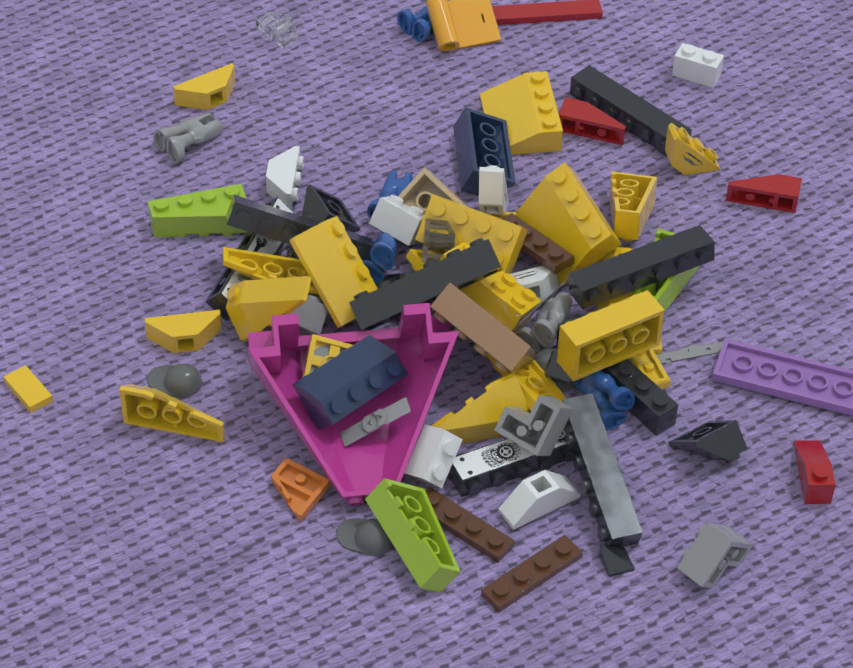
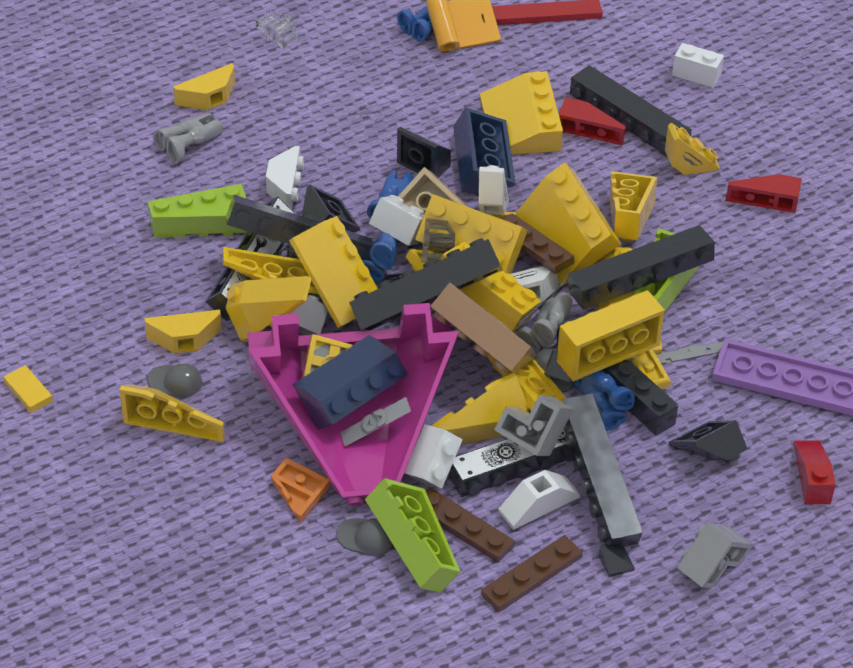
(419, 152): none -> black slope

